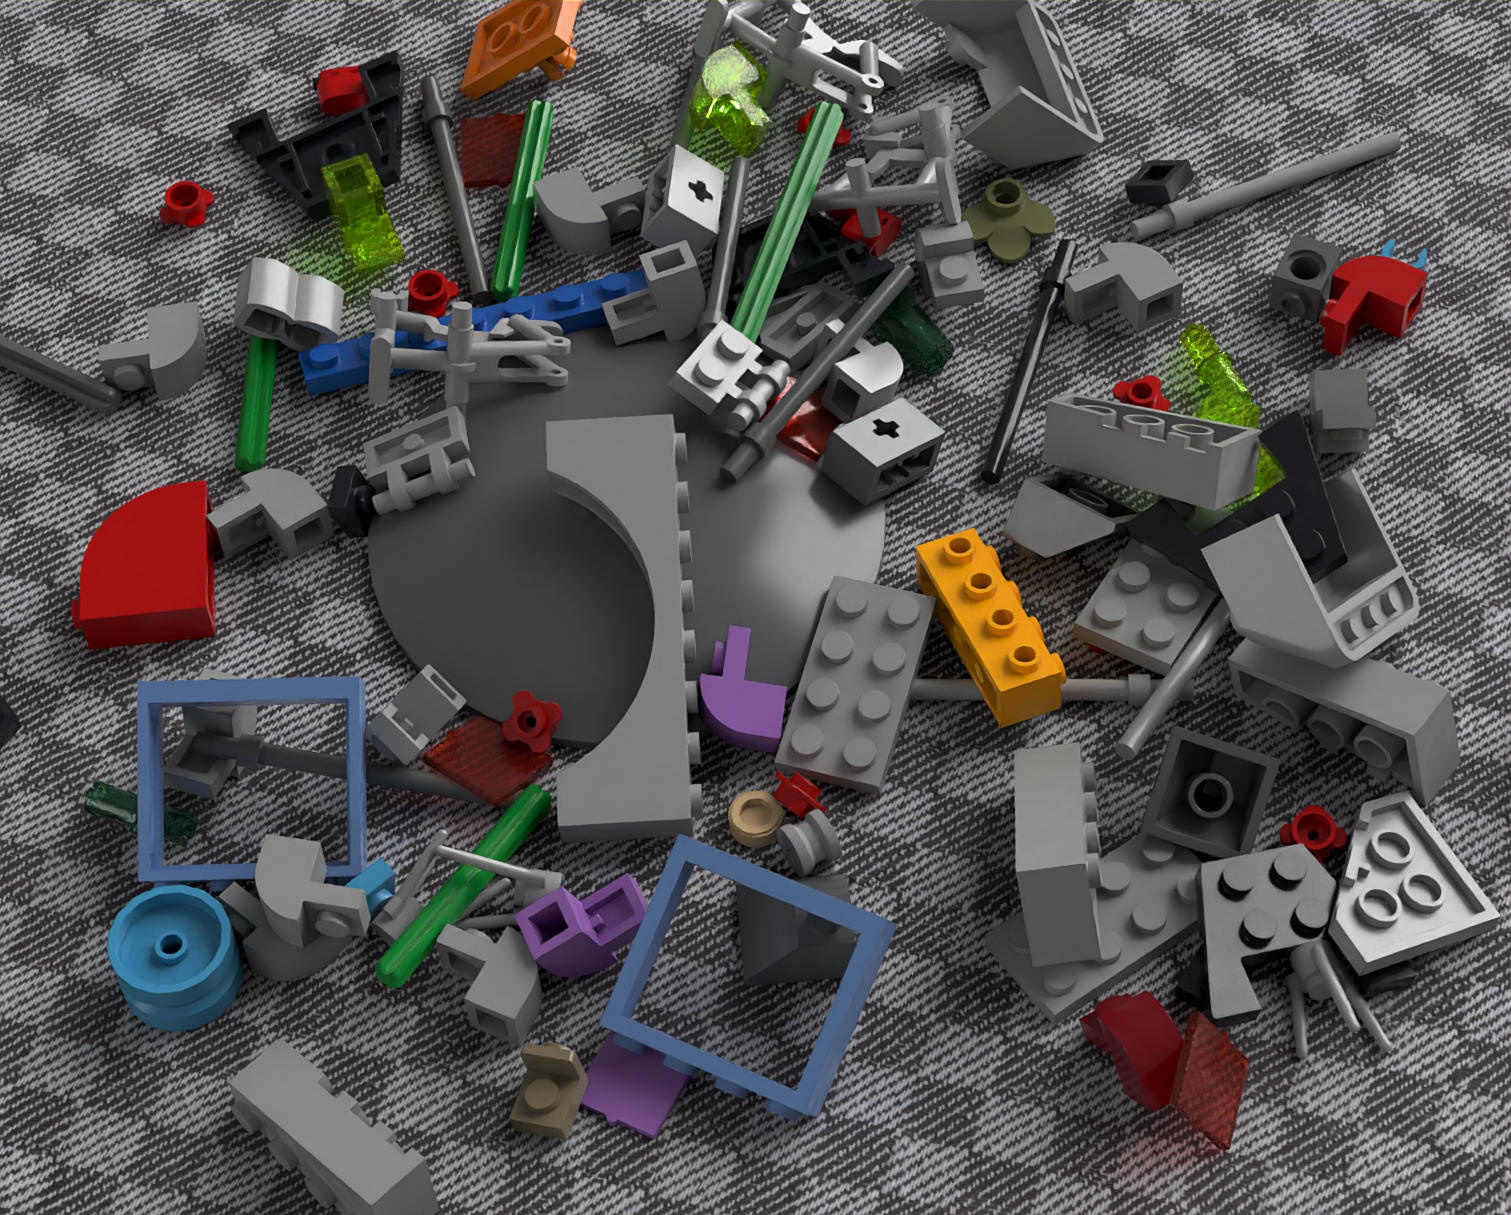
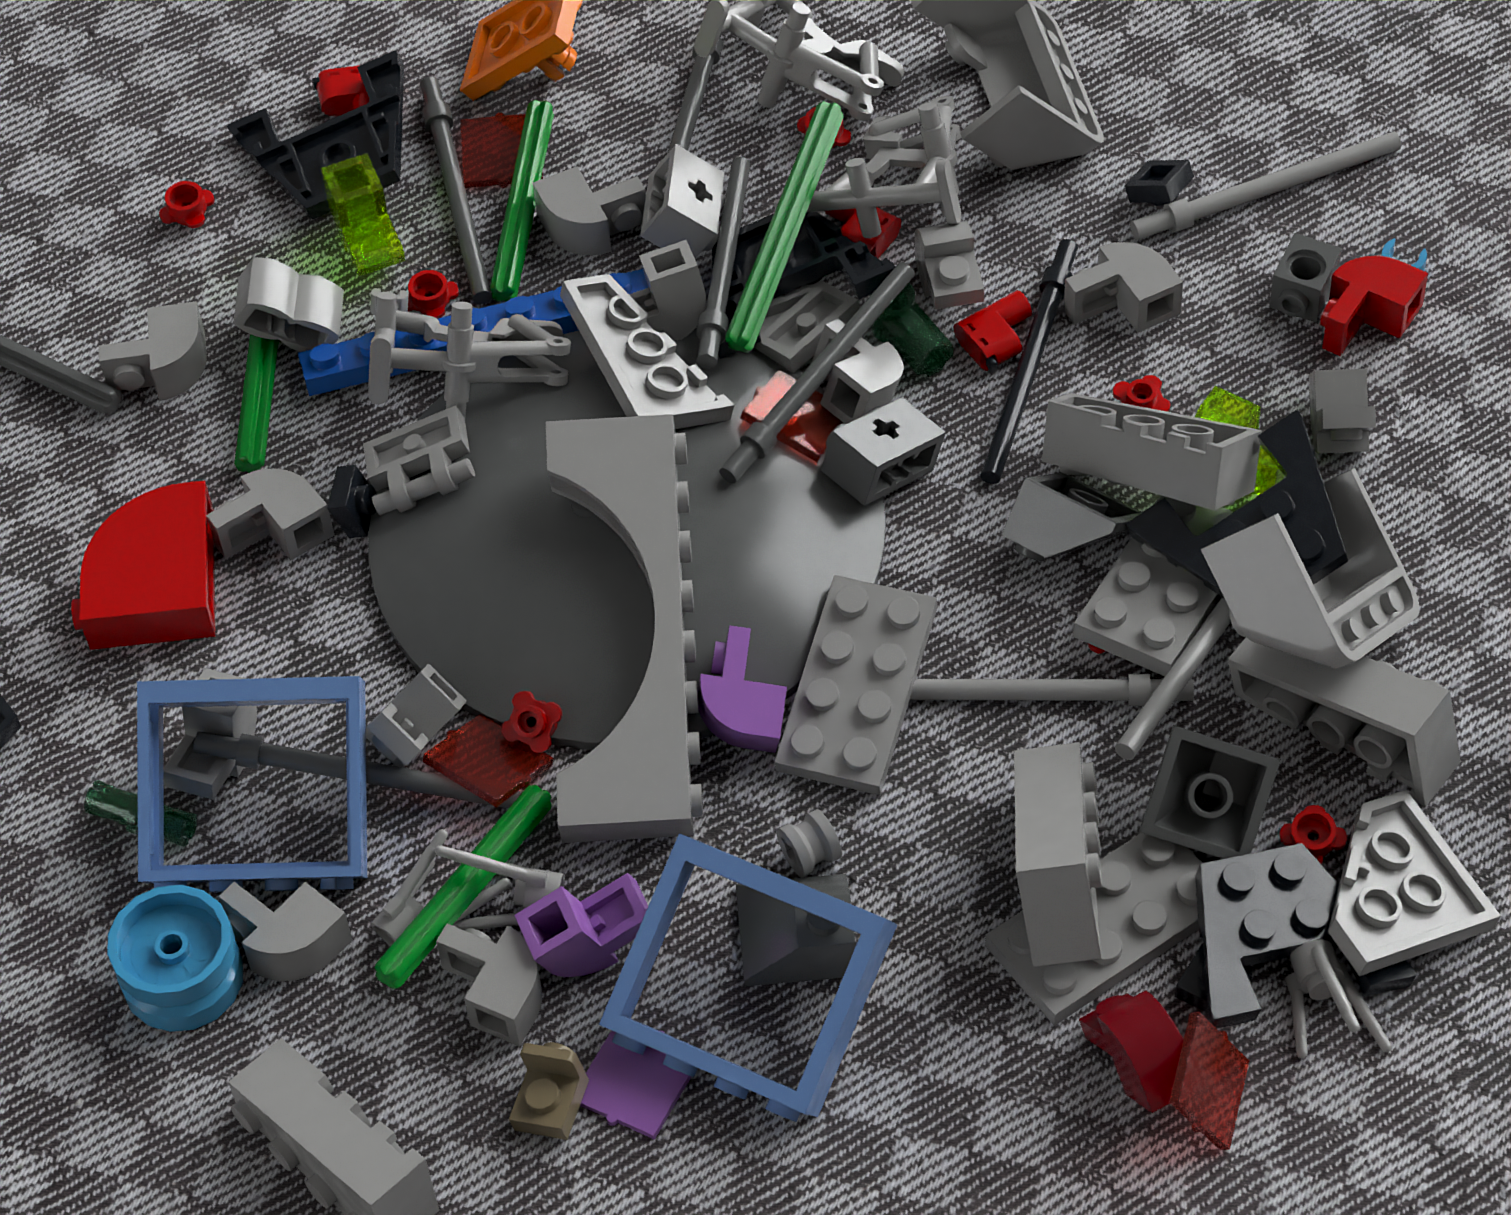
(296, 898): light grey brick -> none
(378, 884): dark azure plate -> none
(637, 359): none -> light grey wing
(718, 365): light grey plate -> none
(728, 97): clear neon green brick -> none
(755, 818): tan tile -> none
(798, 794): red plate -> none
(989, 334): none -> red piece
(990, 628): light orange brick -> none
(1008, 220): olive plate -> none
(1211, 363): clear neon green axle -> none

